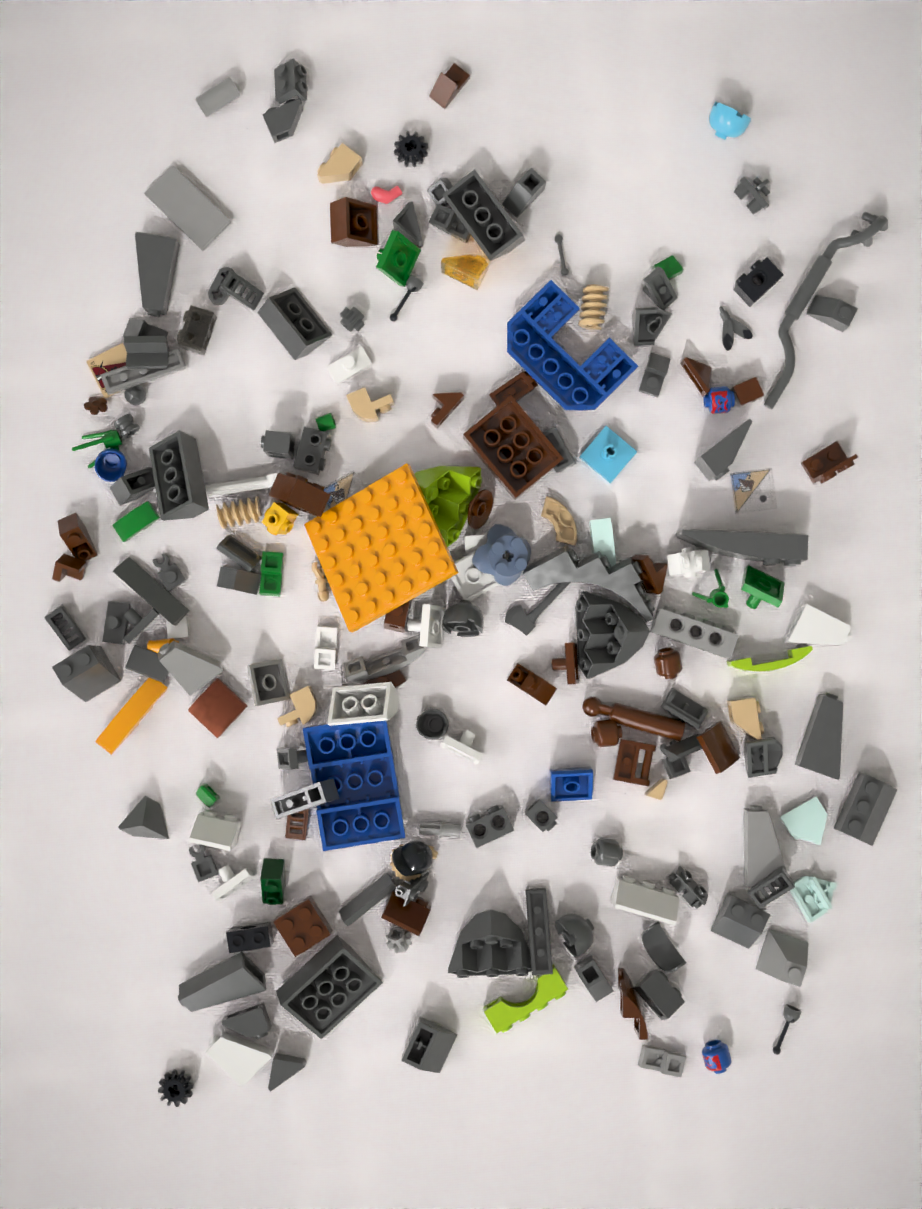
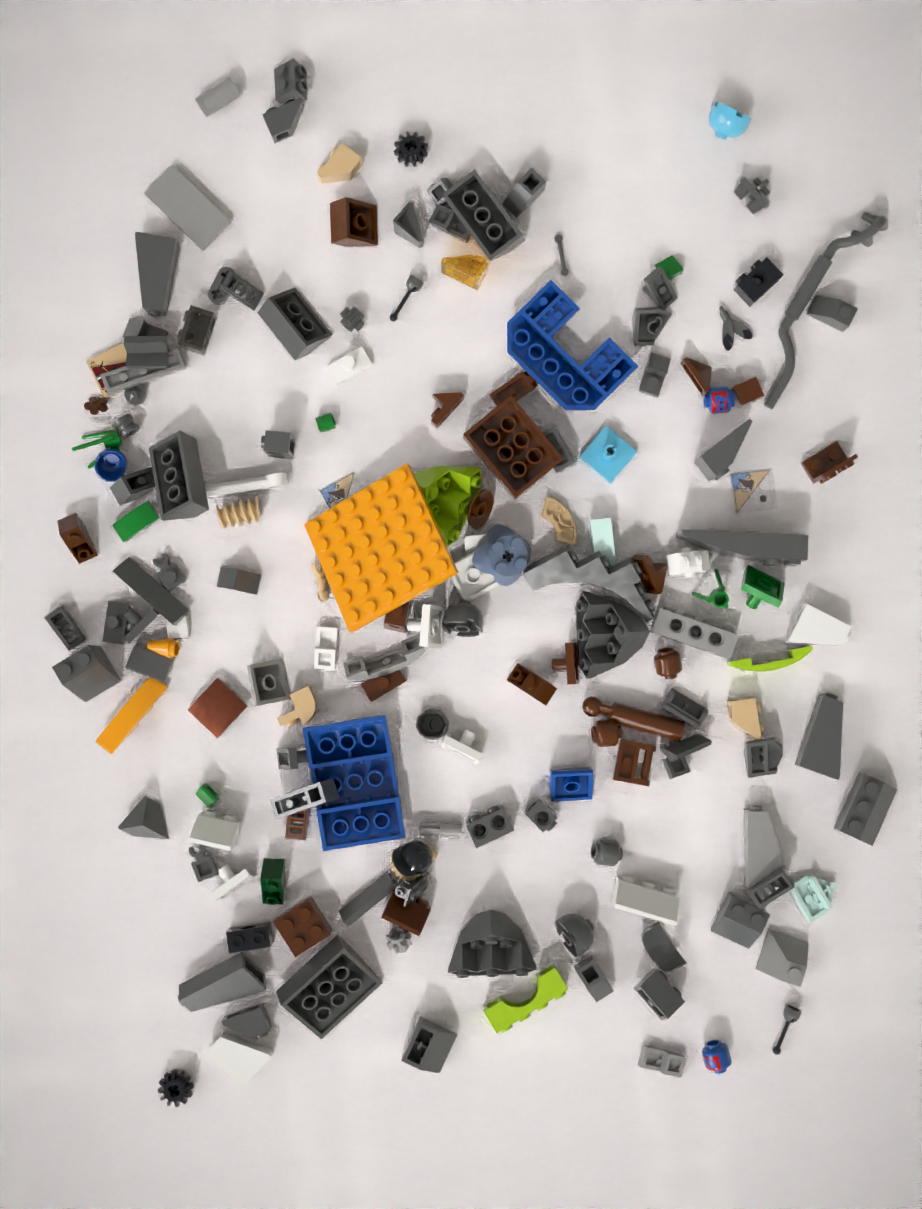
(69, 566): reddish brown panel -> none
(188, 666): light grey slope -> none
(239, 553): dark grey tile -> none
(271, 574): green slope -> none
(279, 518): yellow brick -> none
(283, 1068): dark grey slope -> none
(300, 493): reddish brown brick -> none
(312, 451): dark grey brick -> none
(363, 703): white slope -> none
(367, 410): tan brick -> none
(385, 196): coral arm -> none
(397, 258): green tile -> none
(449, 85): slope -> none
(525, 623): dark grey piece -> none
(539, 932): dark grey tile -> none
(591, 307): tan piece -> none
(630, 1004): reddish brown slope -> none
(658, 789): tan slope -> none
(695, 895): dark grey hinge -> none
(718, 747): reddish brown slope -> none
(806, 821): light aqua slope -> none

